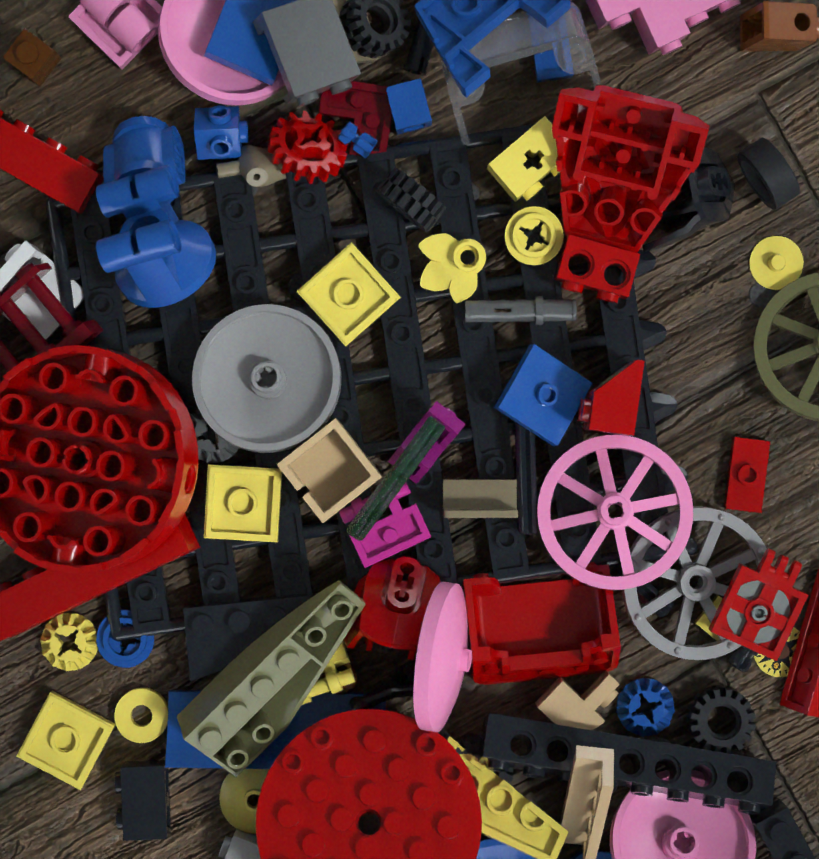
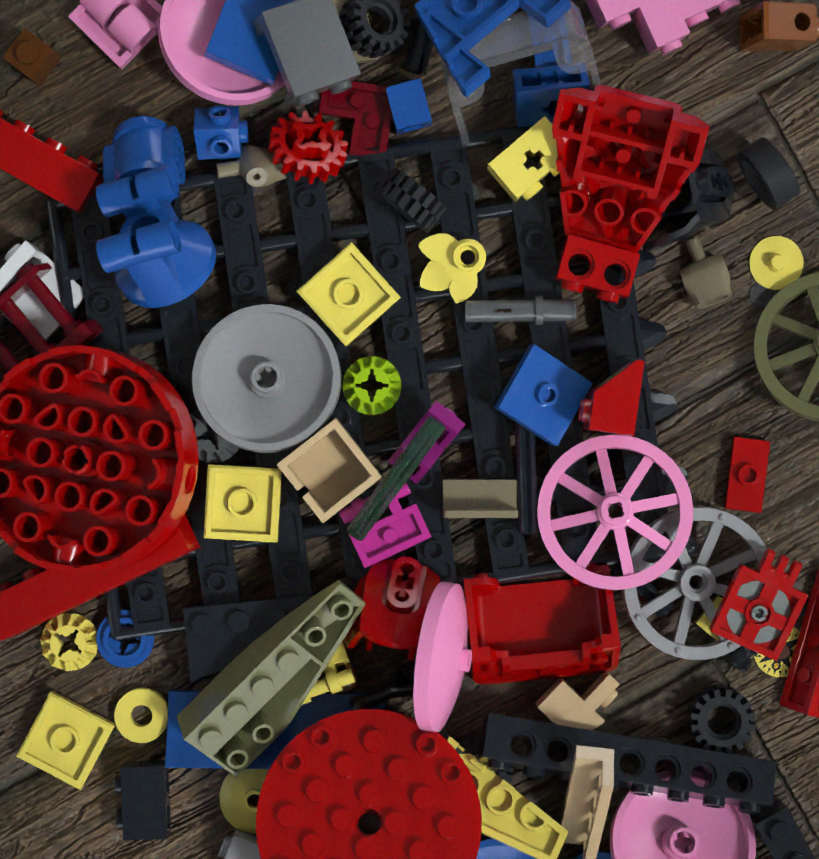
(362, 144): blue piece -> none
(384, 398): none -> lime gear
(538, 92): none -> blue brick
(550, 231): light yellow gear -> none
(629, 701): blue gear -> none
(706, 278): none -> dark tan piece

